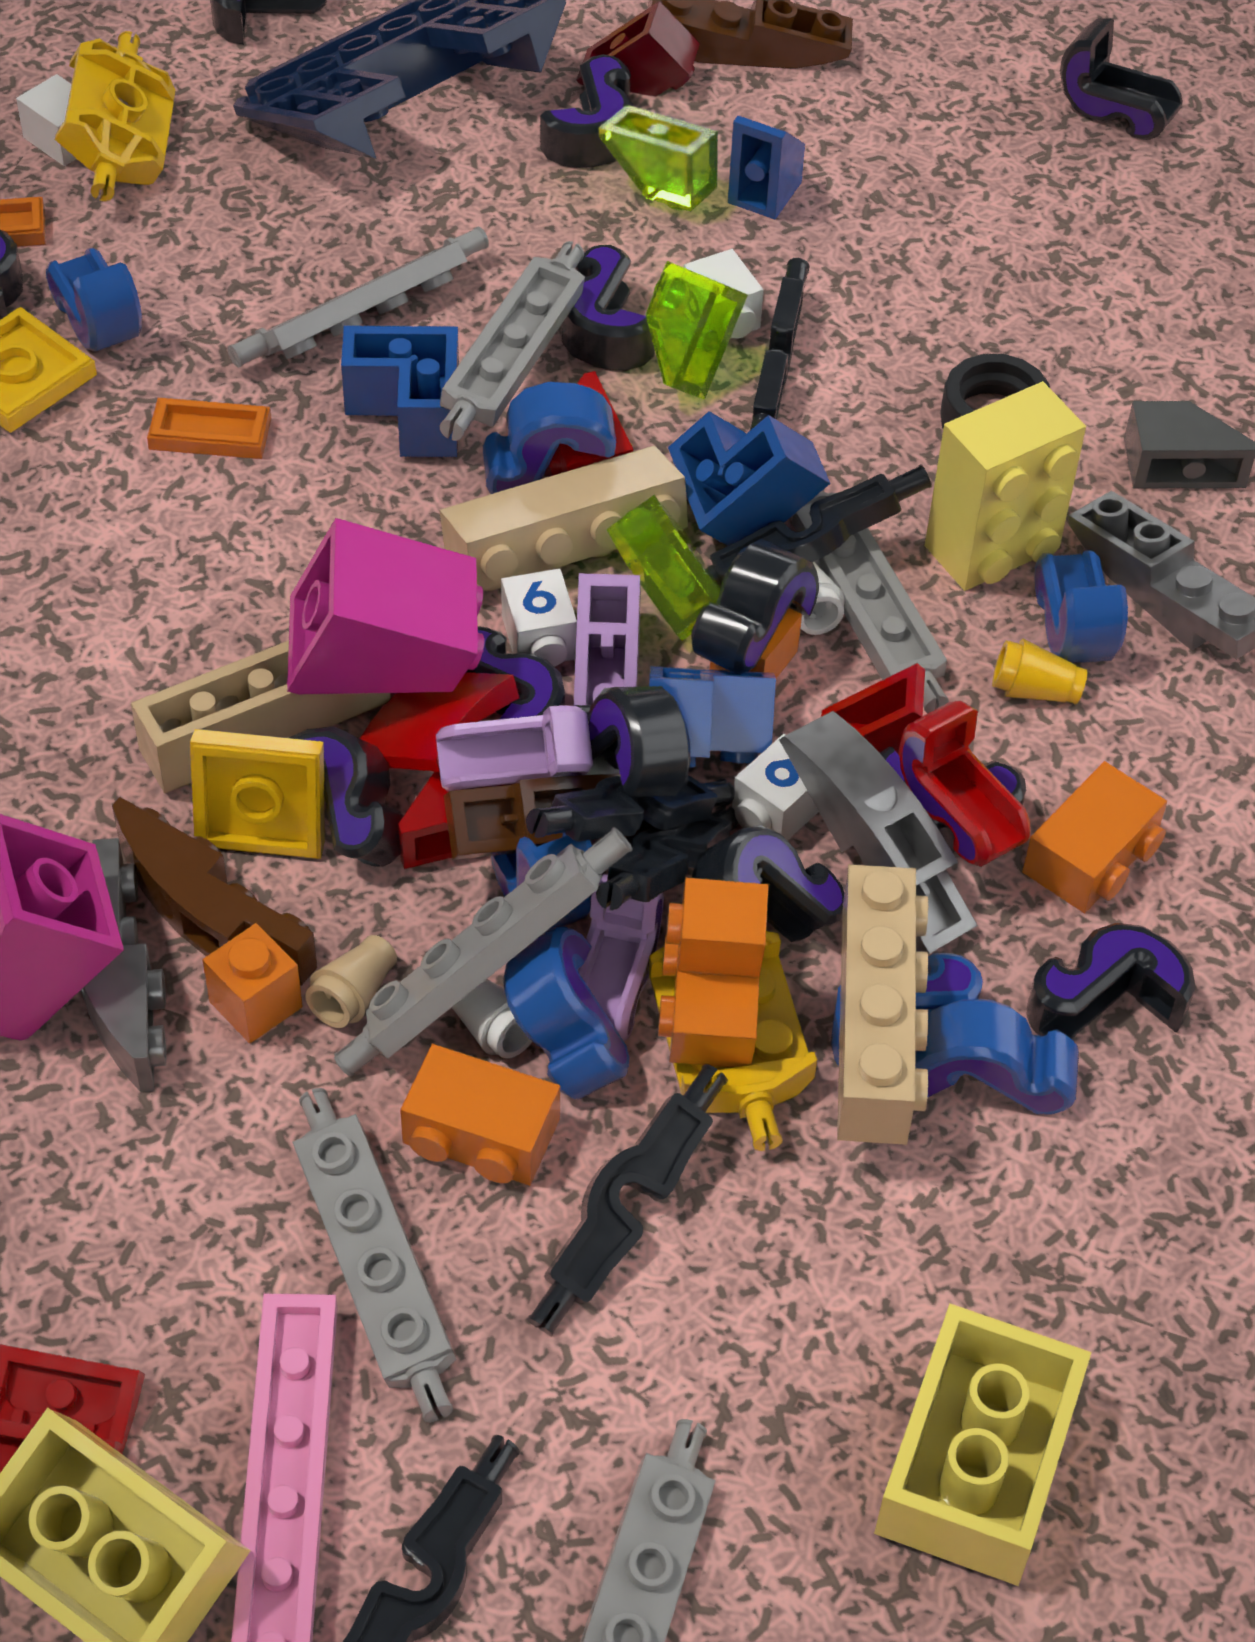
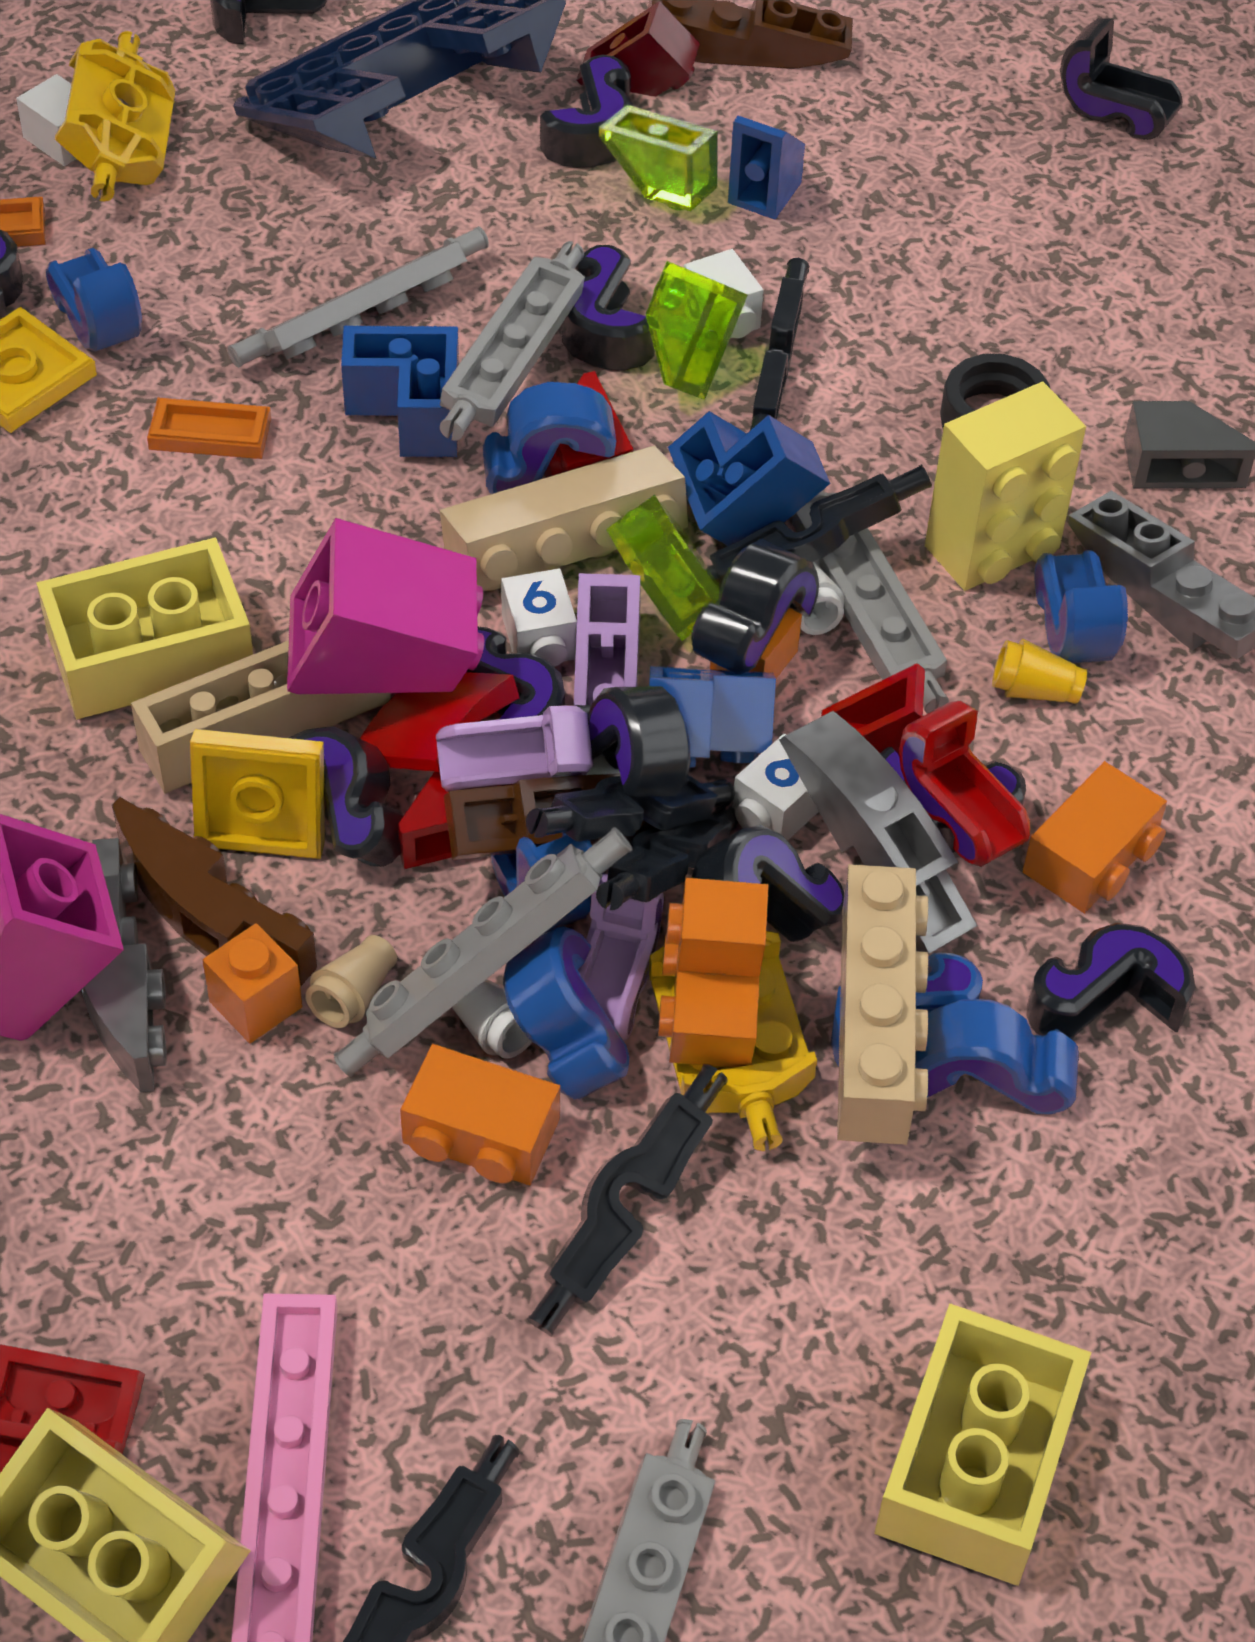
(143, 625): none -> light yellow brick
(375, 1255): light grey plate -> none

